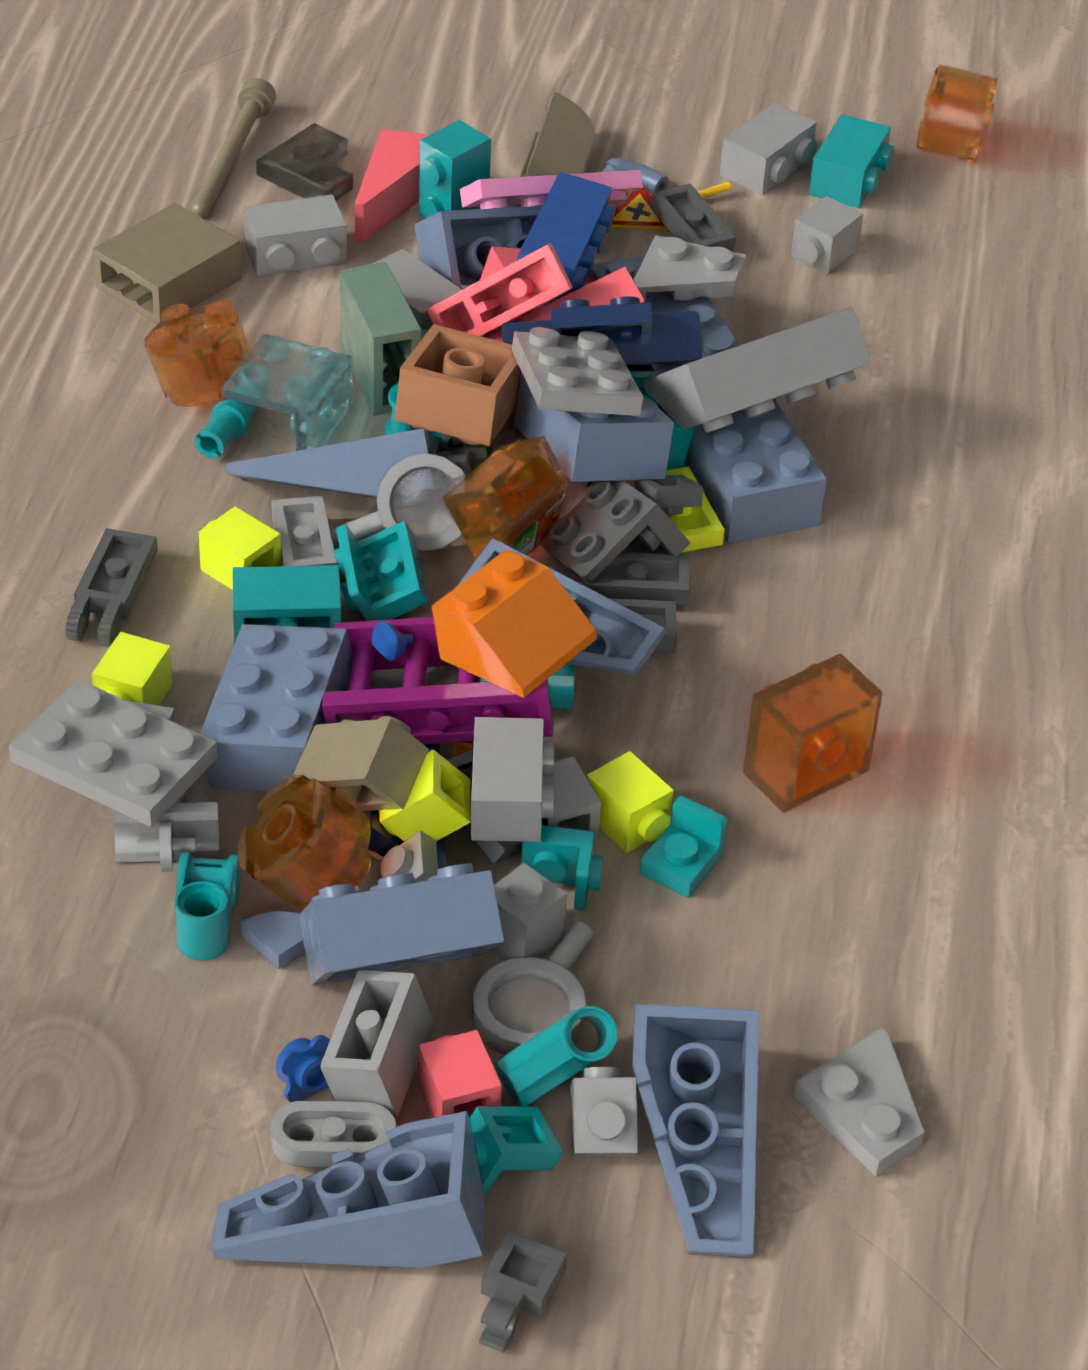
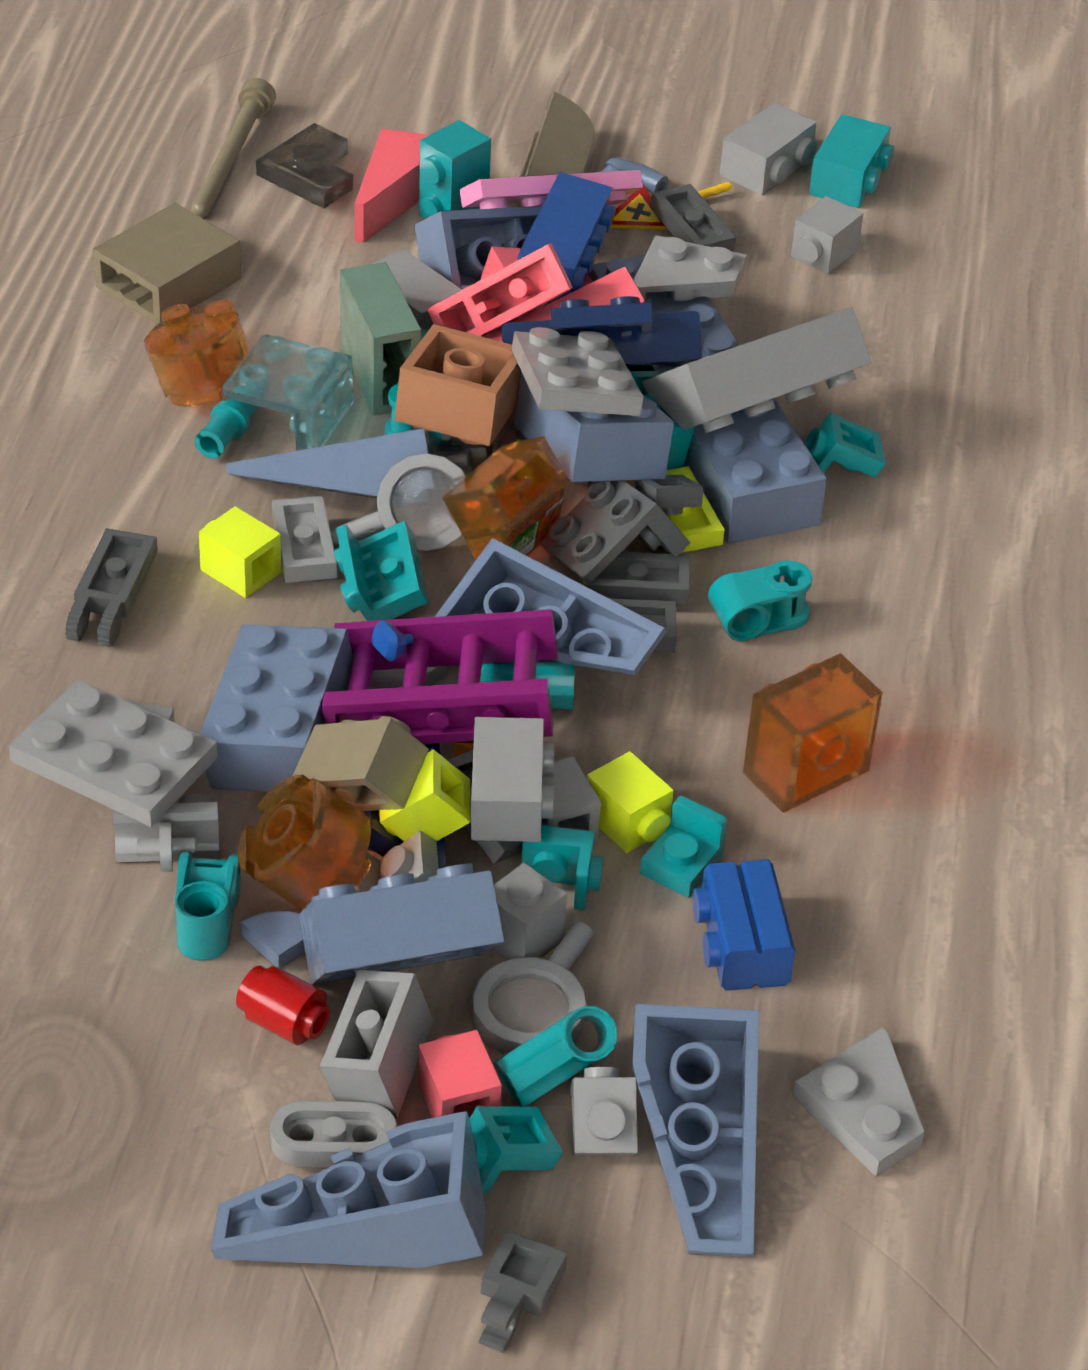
(135, 670): neon yellow brick -> none
(283, 1004): none -> red brick
(286, 596): teal brick -> none
(295, 235): light grey brick -> none
(300, 1067): blue plate -> none
(511, 624): orange slope -> none
(745, 925): none -> blue brick
(758, 603): none -> teal piece
(847, 444): none -> teal bracket
(956, 113): clear orange brick -> none

